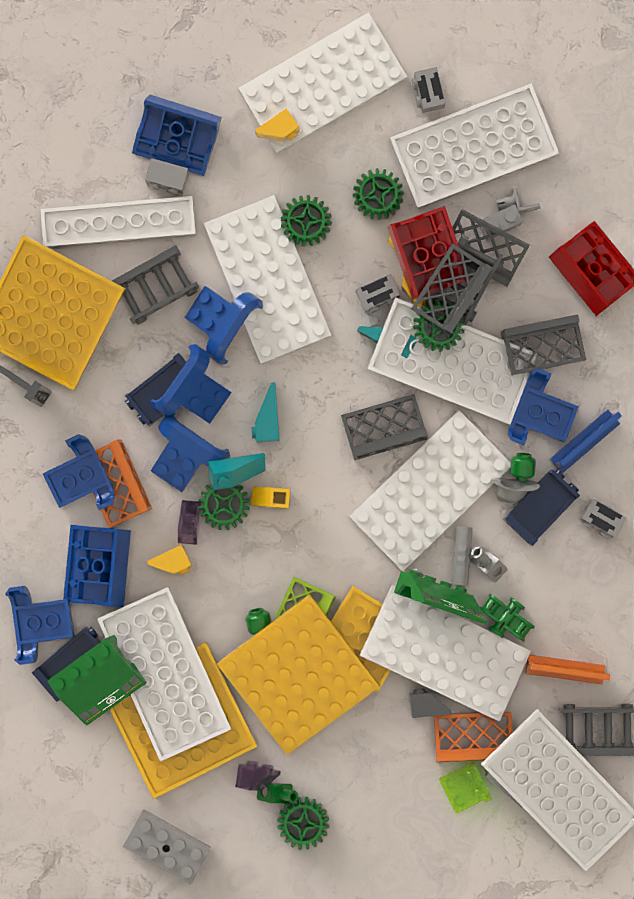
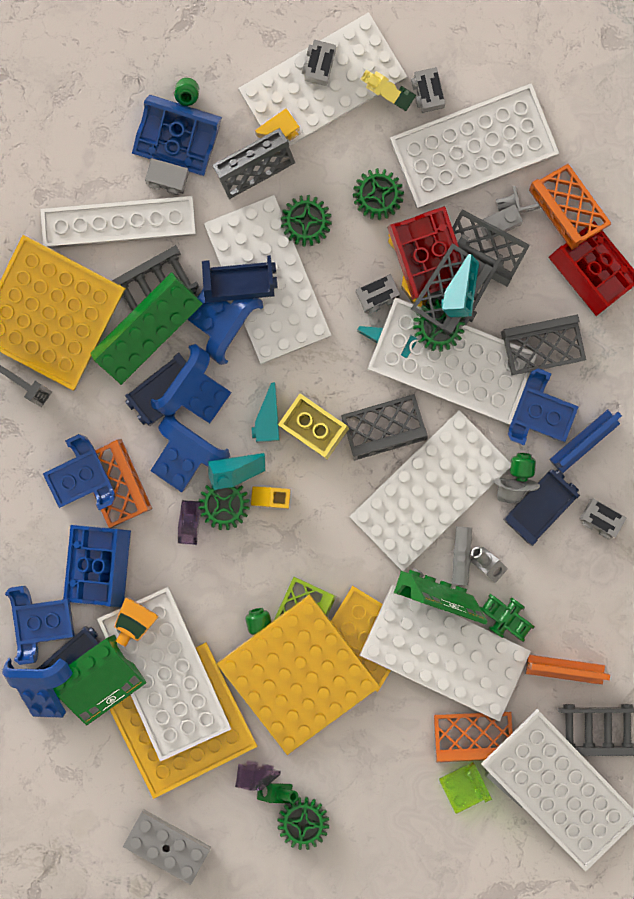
(37, 687): none -> blue piece
(133, 621): none -> light orange torso
(146, 328): none -> green brick
(172, 561): yellow slope -> none
(186, 91): none -> green head
(238, 281): none -> dark blue panel
(252, 156): none -> dark grey fence
(313, 426): none -> light yellow brick
(320, 62): none -> brick
(382, 86): none -> light yellow hips
(425, 704): dark grey slope -> none
(460, 293): none -> slope
(554, 210): none -> orange fence

